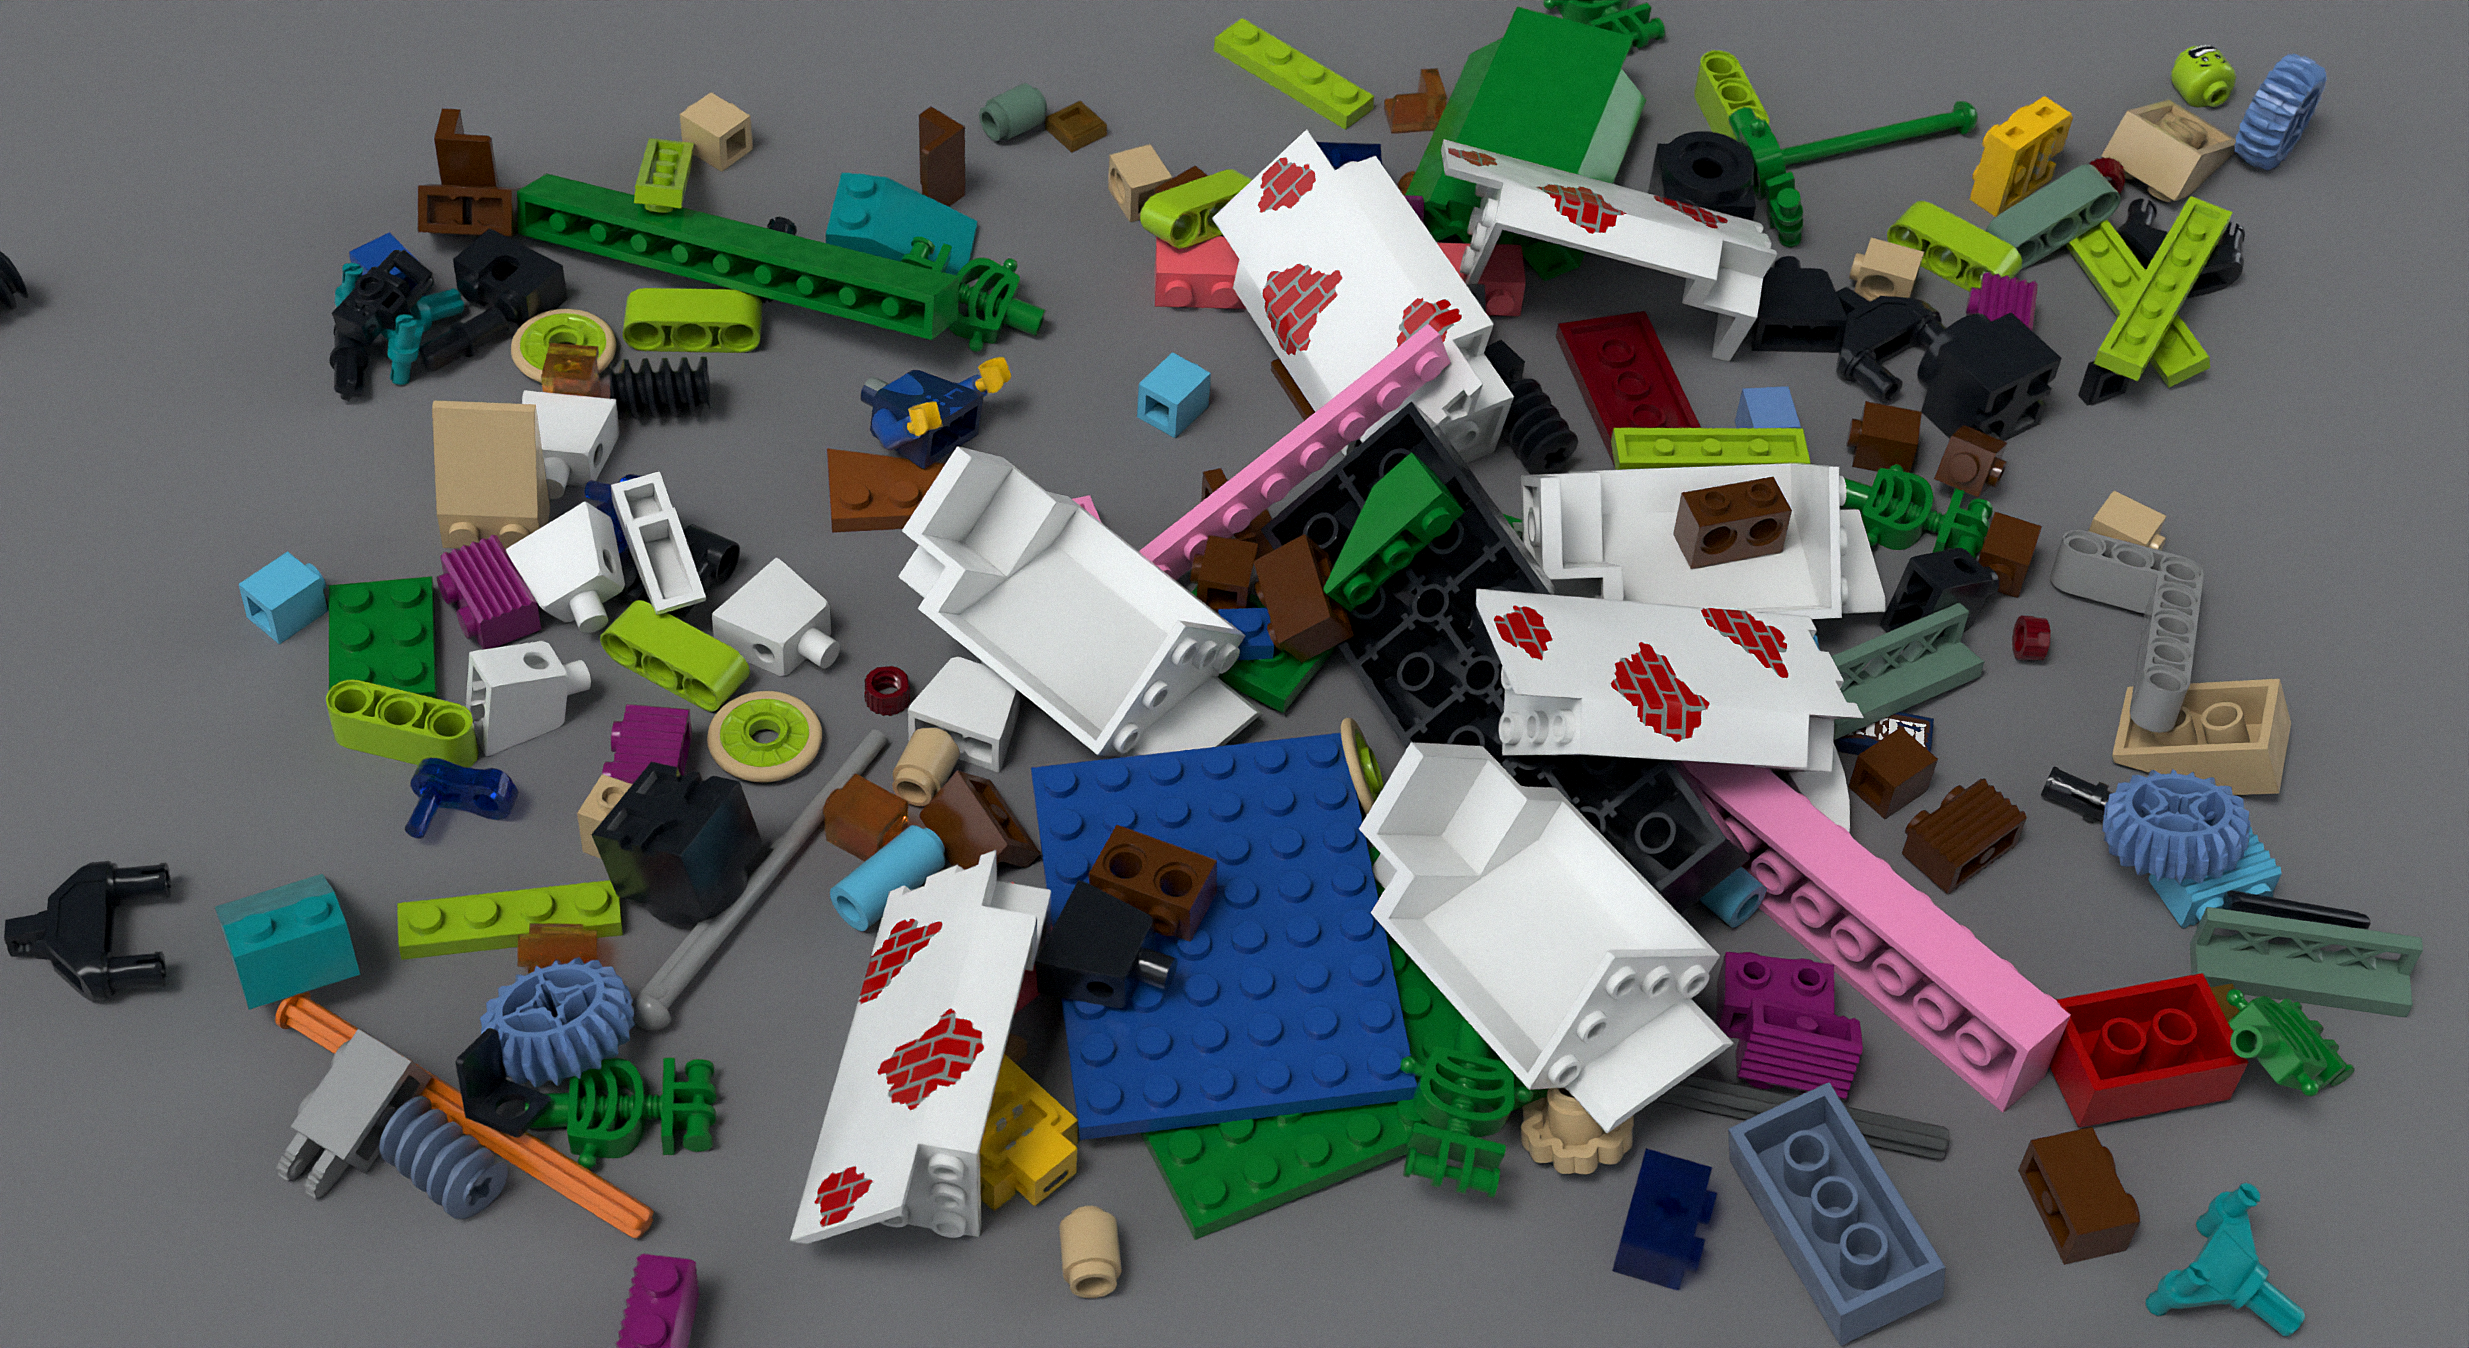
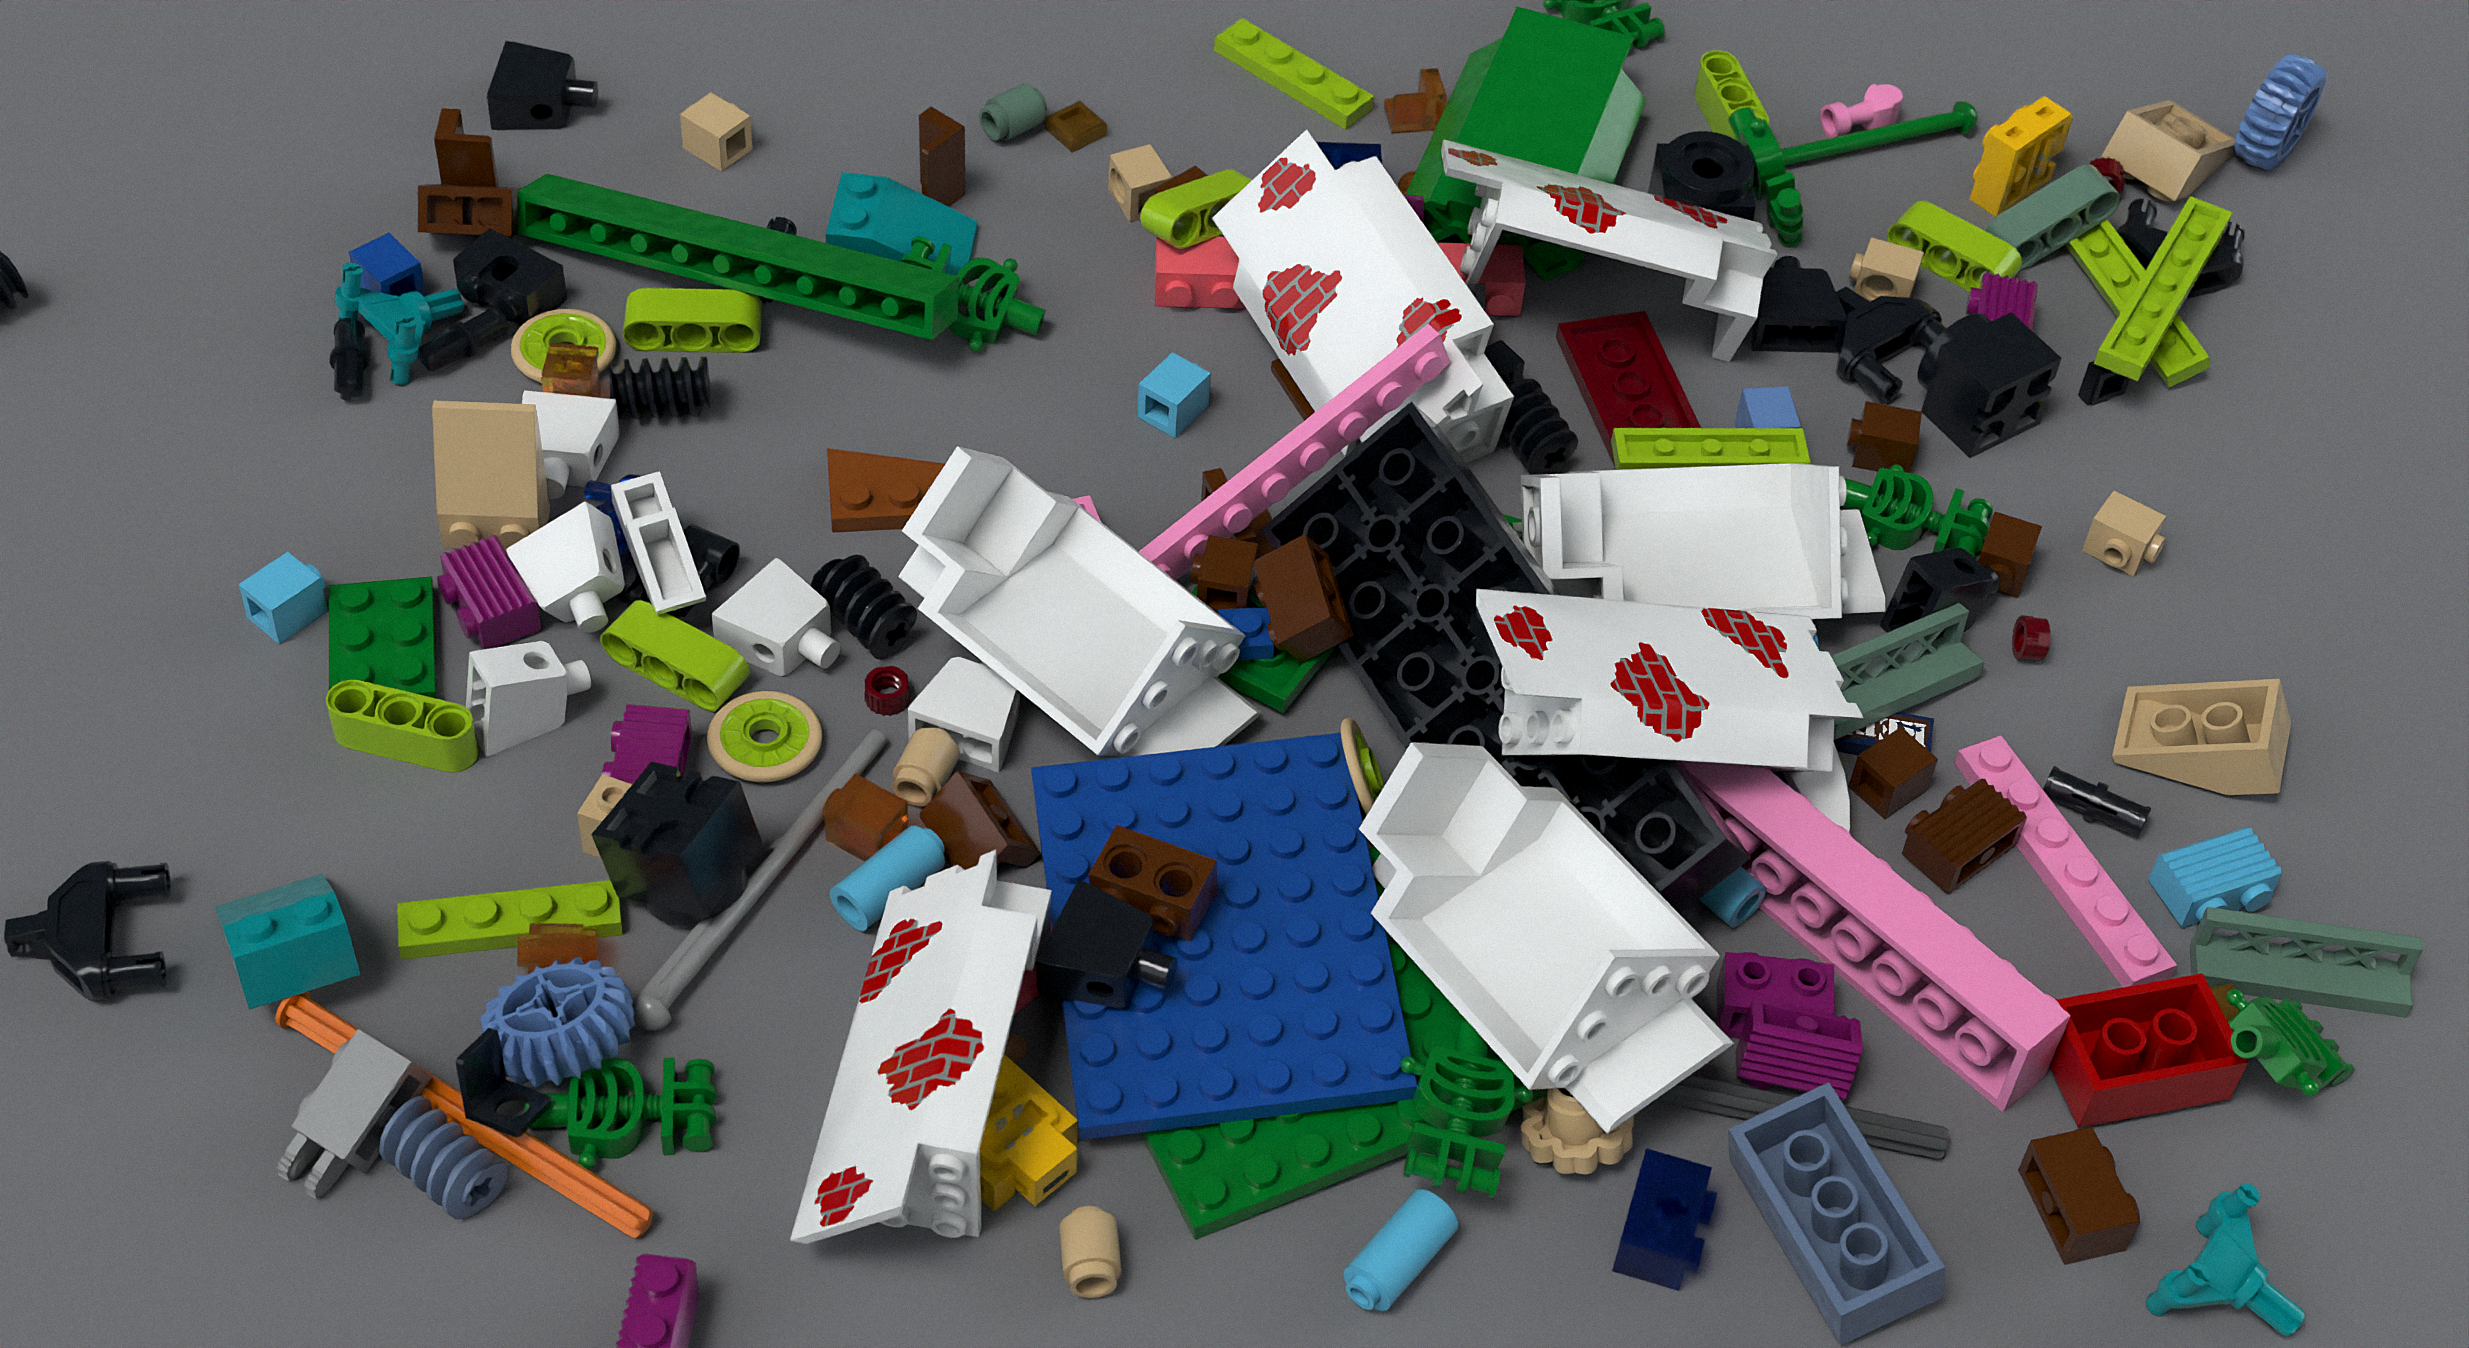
(382, 297): black piece -> none
(451, 786): clear blue piece -> none
(536, 89): none -> black torso
(663, 174): lime plate -> none
(866, 604): none -> black piece
(930, 415): torso -> none
(1395, 524): green slope -> none
(1399, 1251): none -> medium azure brick
(1732, 522): reddish brown brick -> none
(1878, 109): none -> bright pink leg
(1972, 461): reddish brown brick -> none
(2070, 869): none -> bright pink plate
(2150, 583): light grey beam -> none
(2176, 826): medium blue gear -> none
(2203, 74): lime head -> none
(2293, 910): black axle -> none

